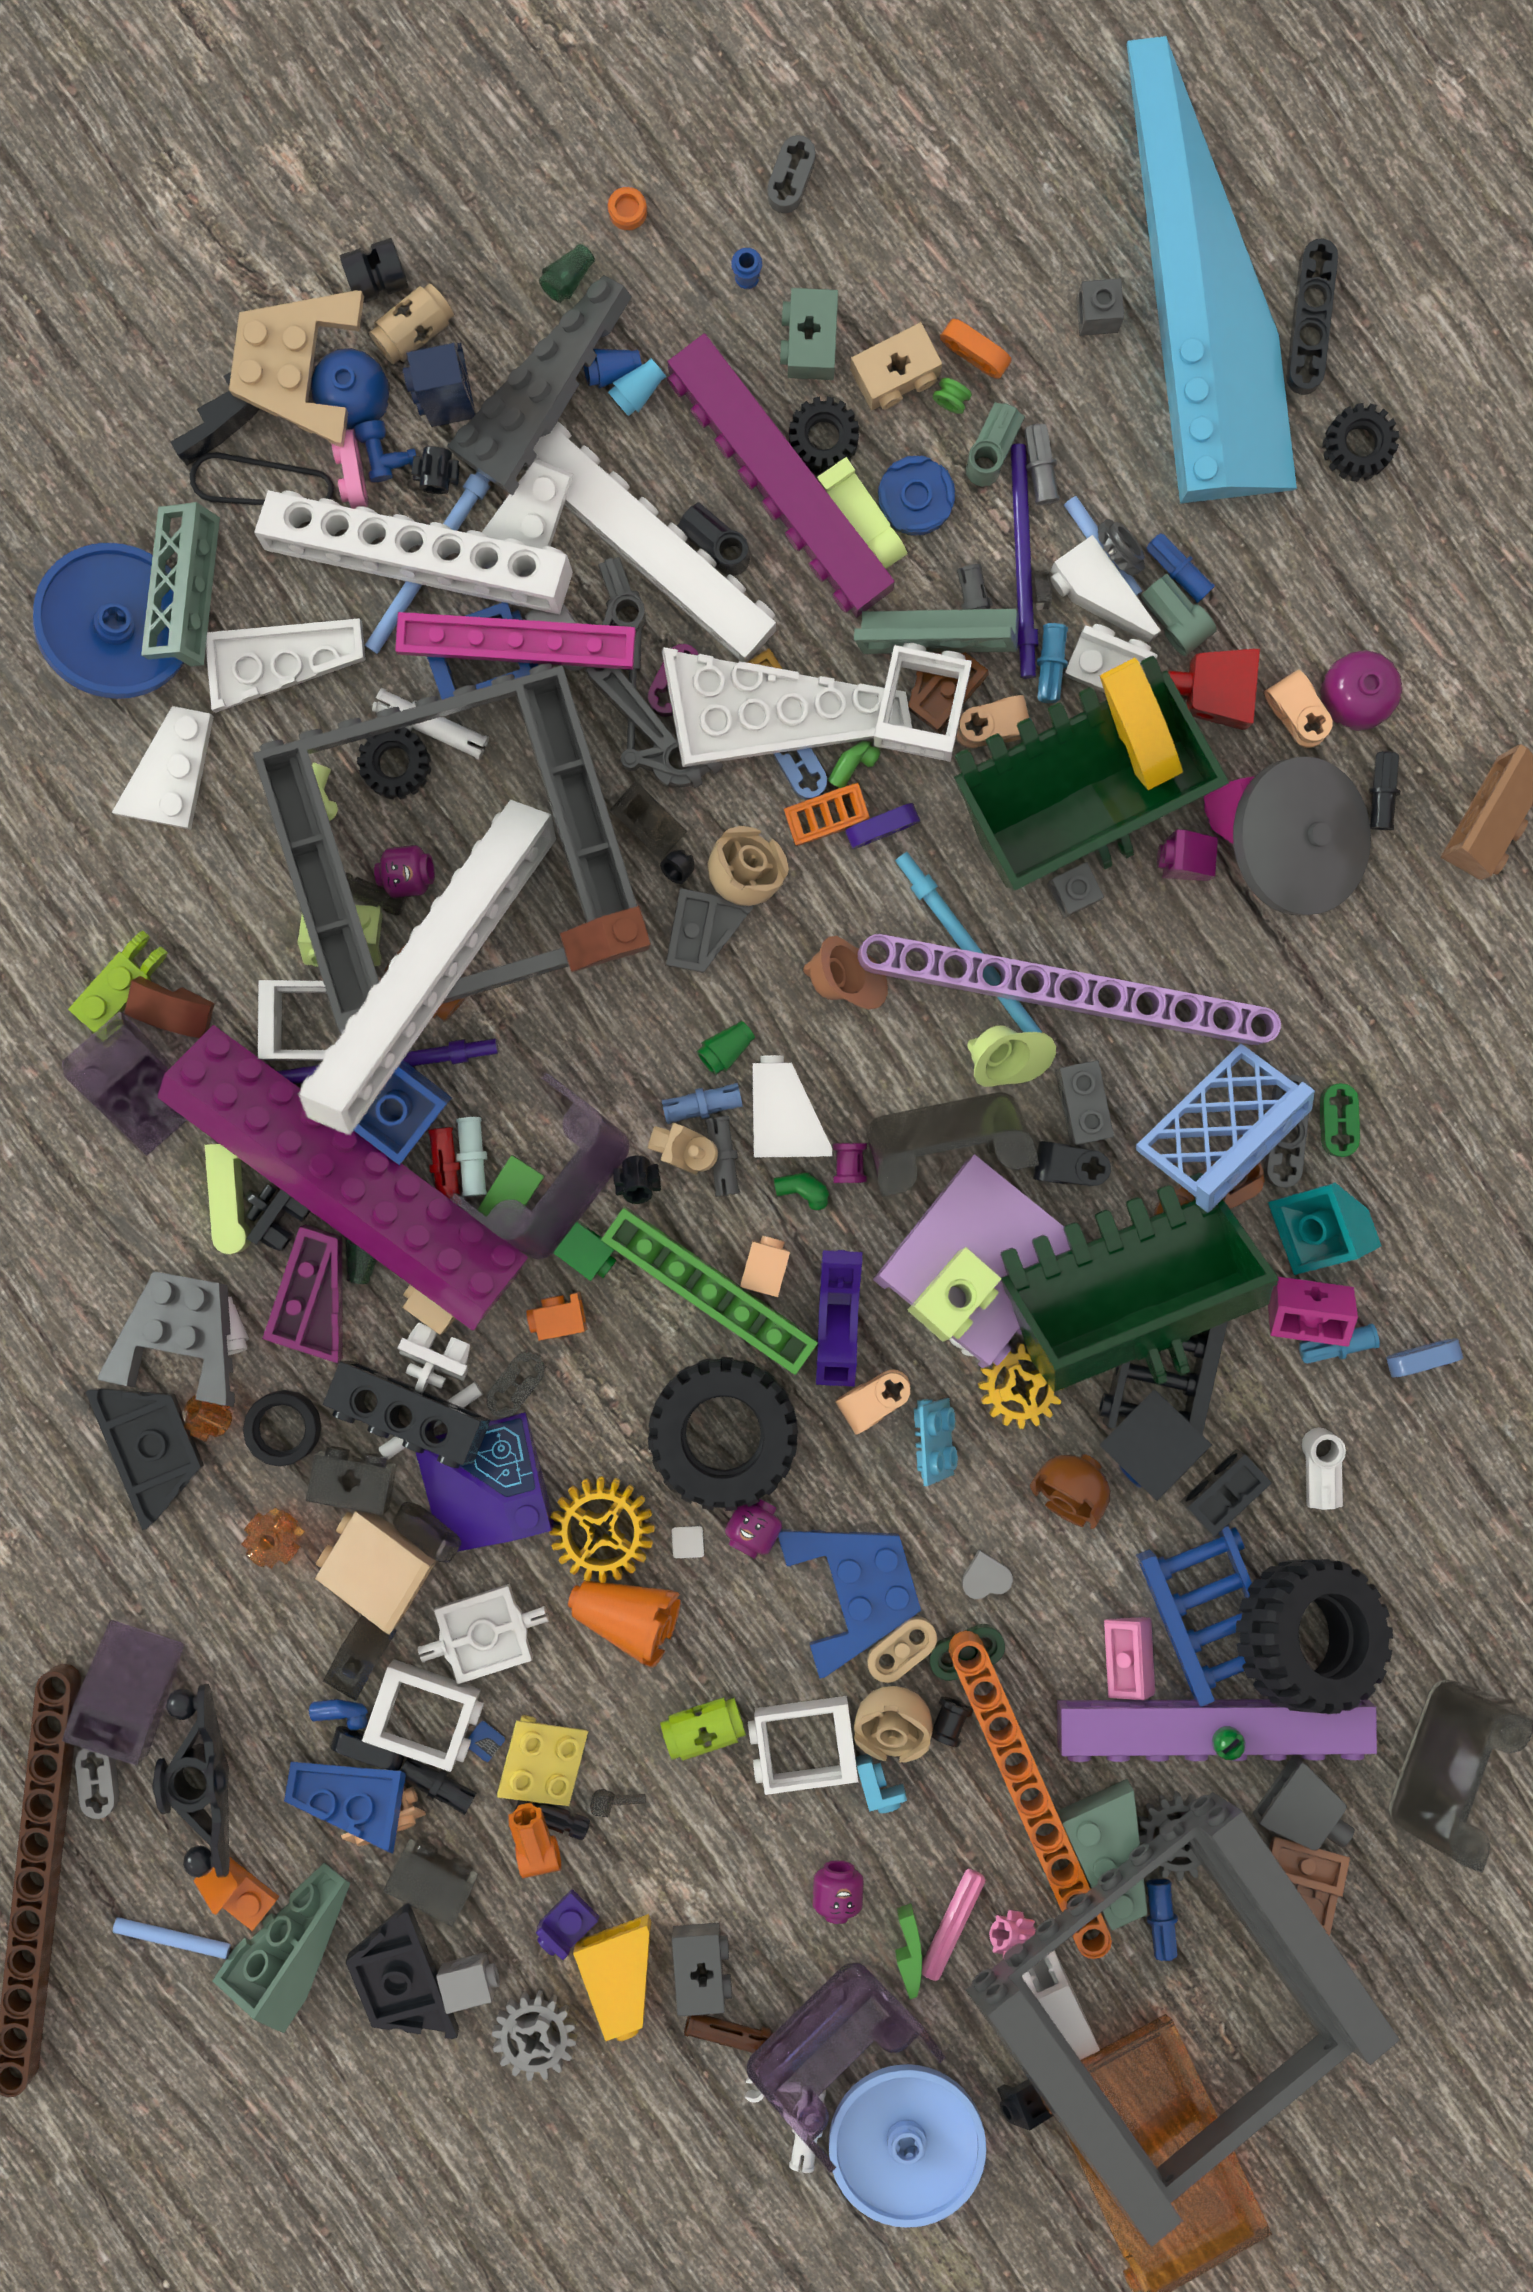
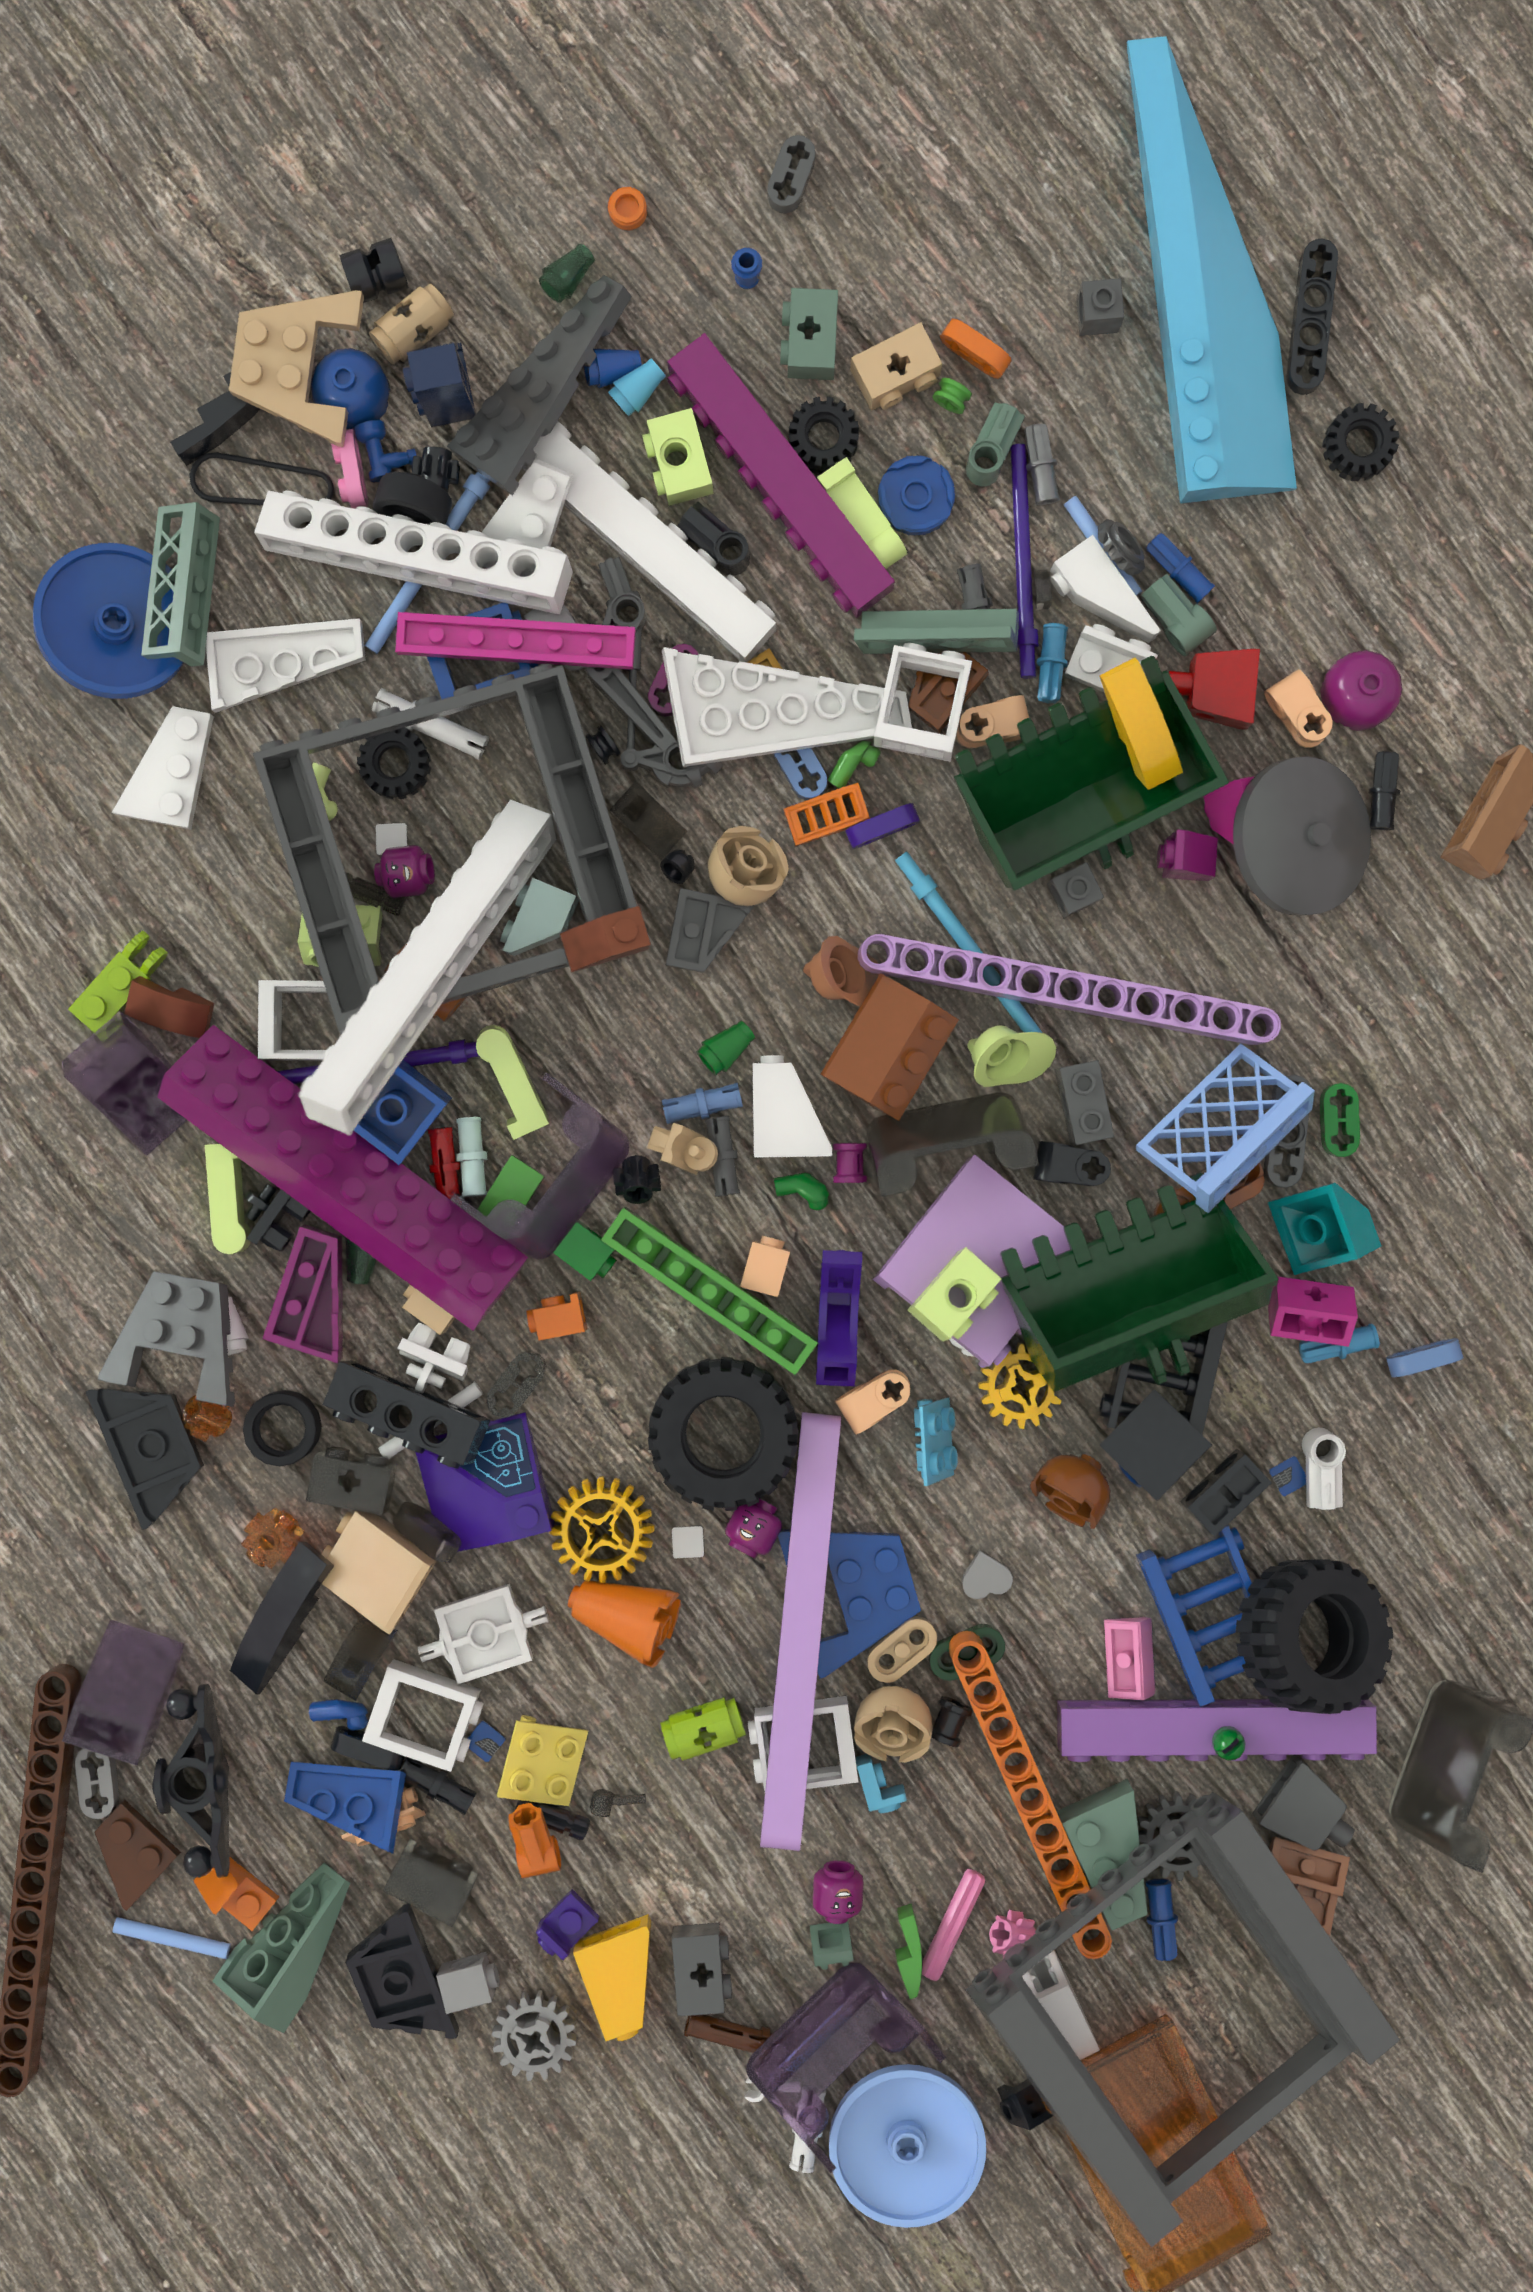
(133, 1852): none -> reddish brown wing
(279, 1617): none -> black slope
(390, 836): none -> white sticker
(412, 497): none -> black tyre
(498, 1049): none -> yellowish green leg
(541, 917): none -> light aqua slope
(603, 744): none -> black bush
(671, 434): none -> yellowish green brick
(800, 1632): none -> lavender beam
(831, 1944): none -> sand green tile
(889, 1046): none -> dark orange slope
(1288, 1476): none -> blue sticker

